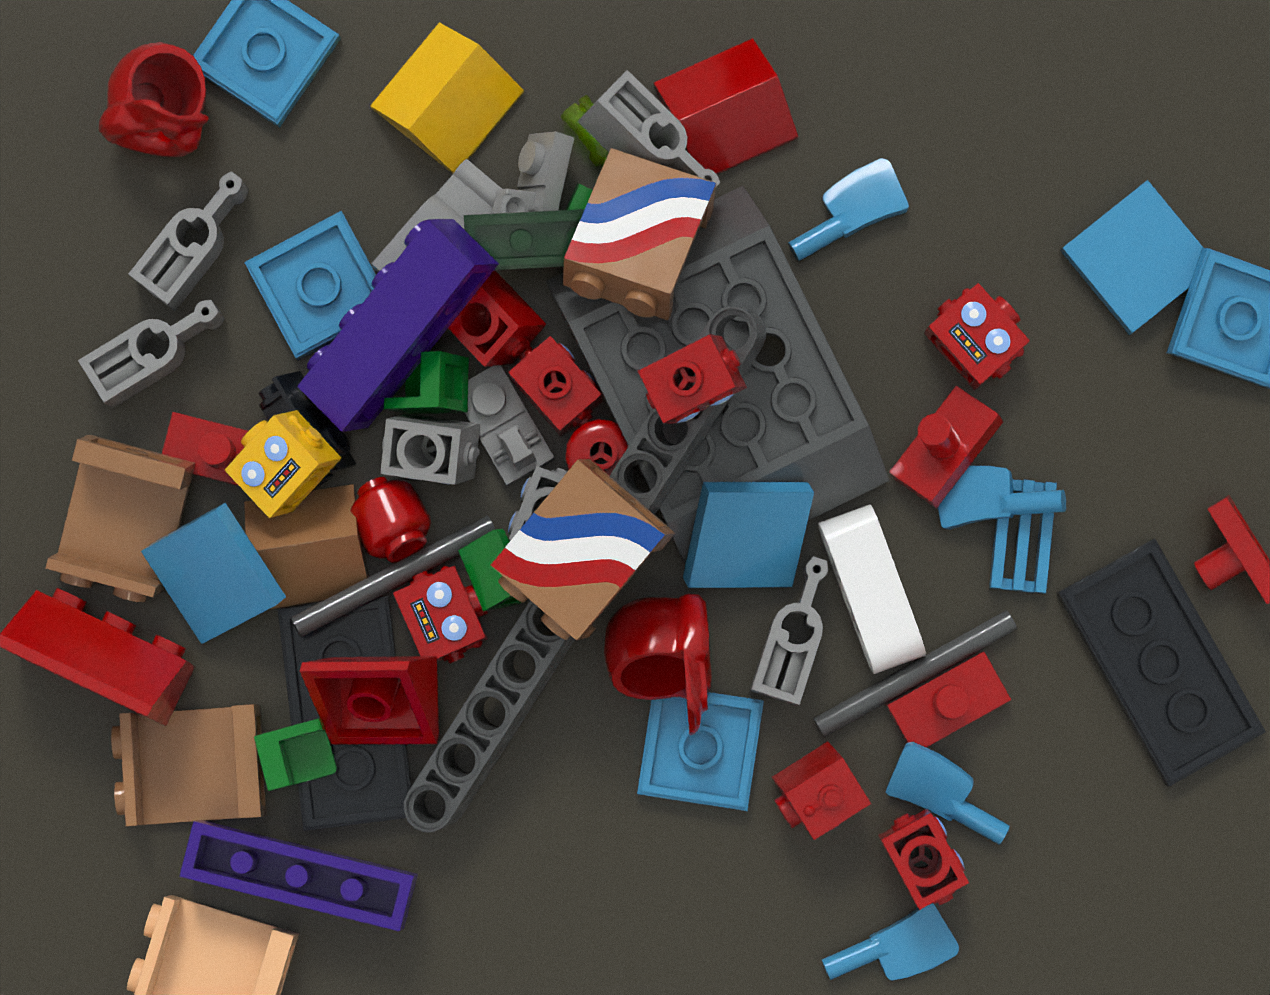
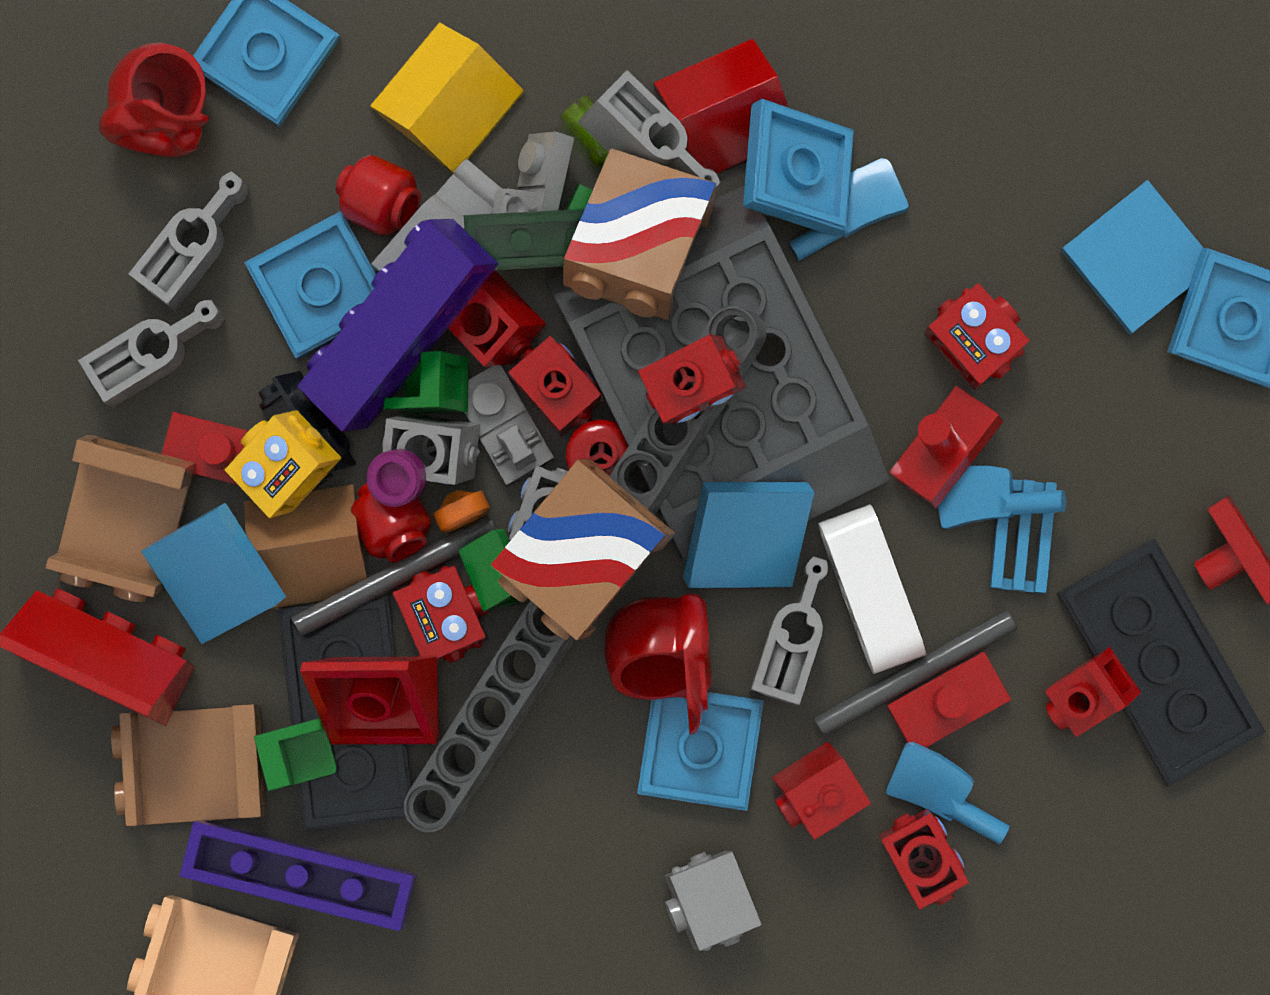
(377, 195): none -> red head
(396, 477): none -> magenta tile
(460, 510): none -> orange tile
(710, 901): none -> light grey head
(798, 168): none -> dark azure tile
(903, 948): dark azure piece -> none
(1105, 685): none -> red brick

